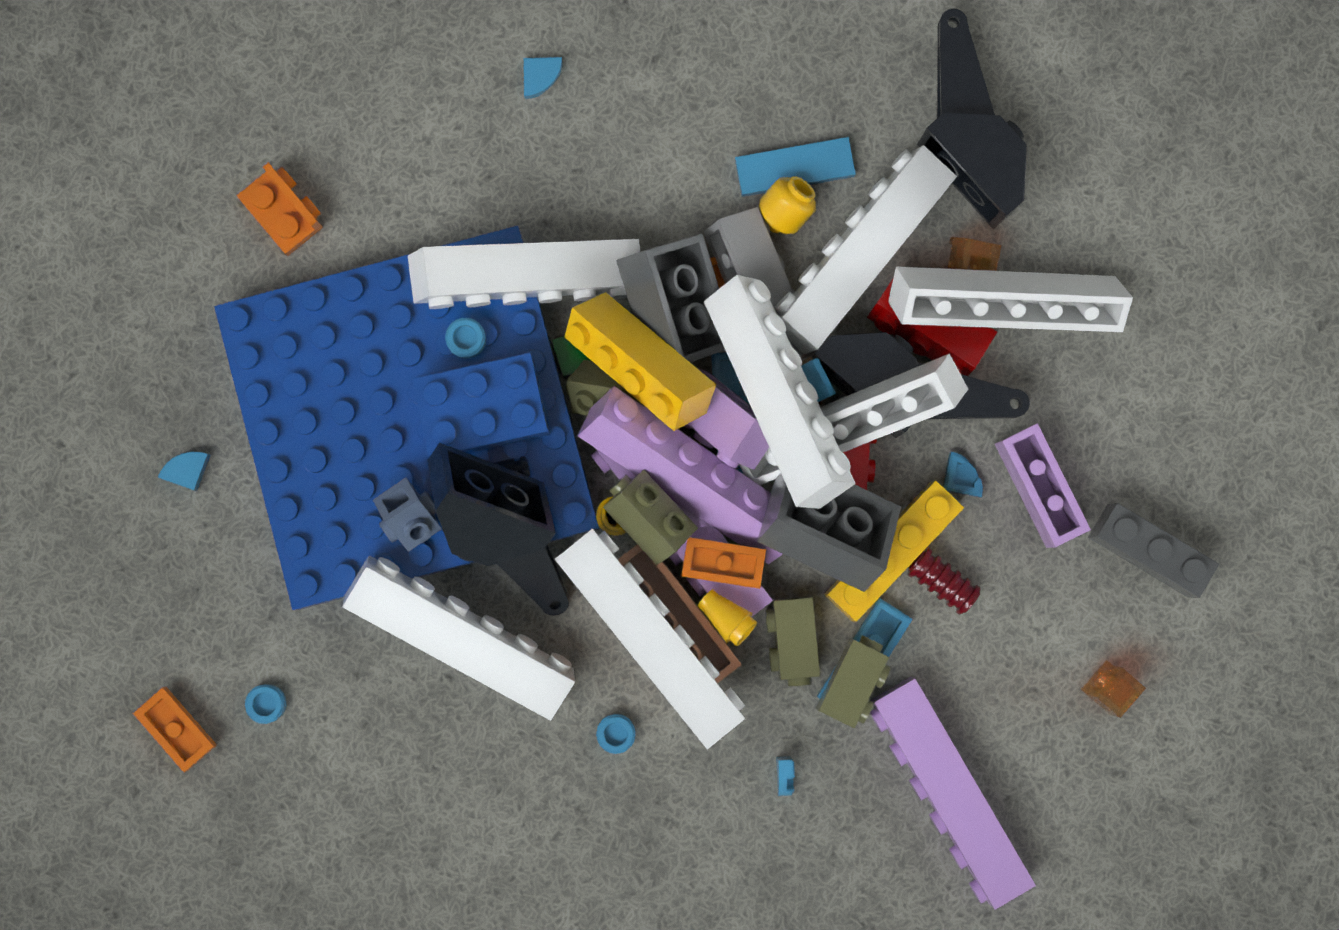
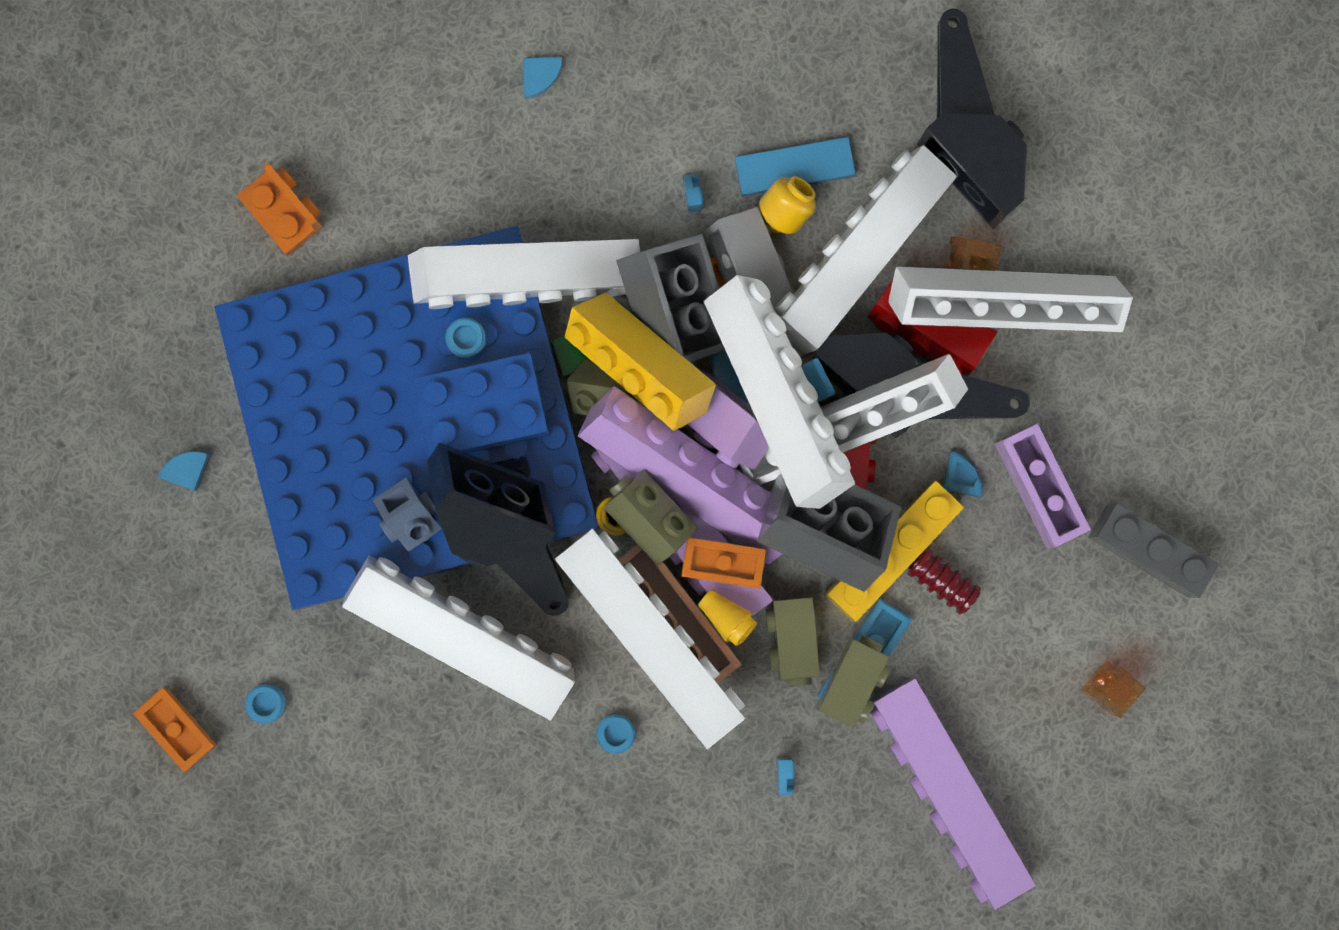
(693, 193): none -> dark azure tile

